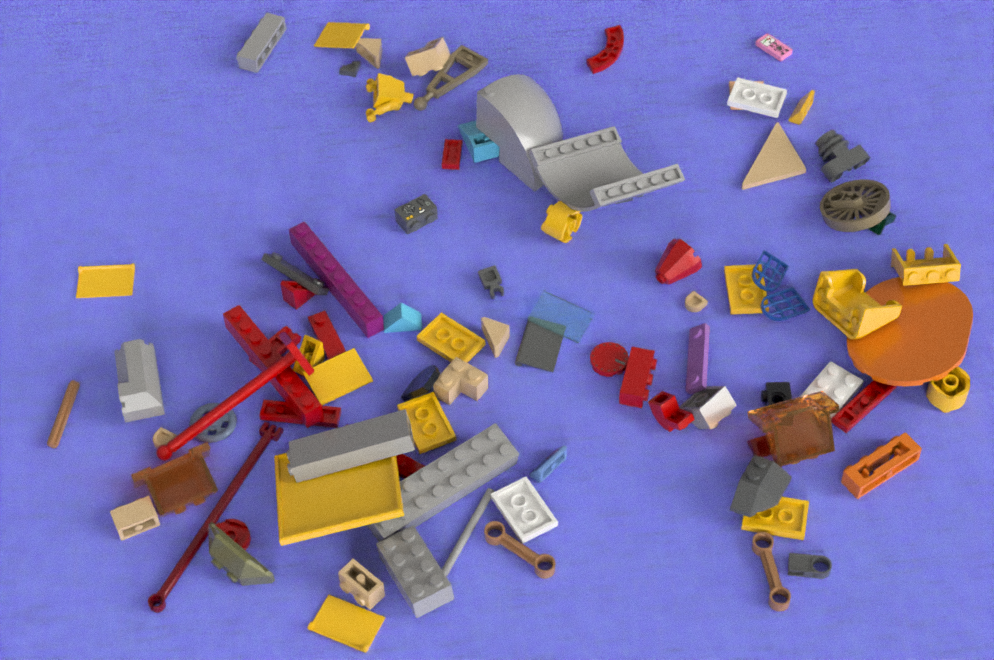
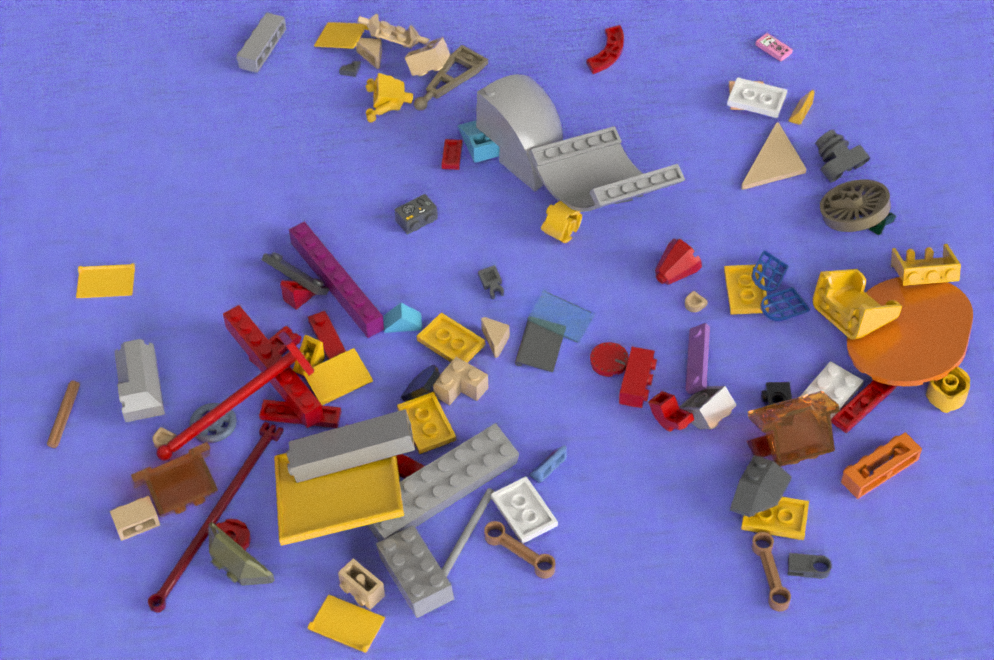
(398, 34): none -> tan plate

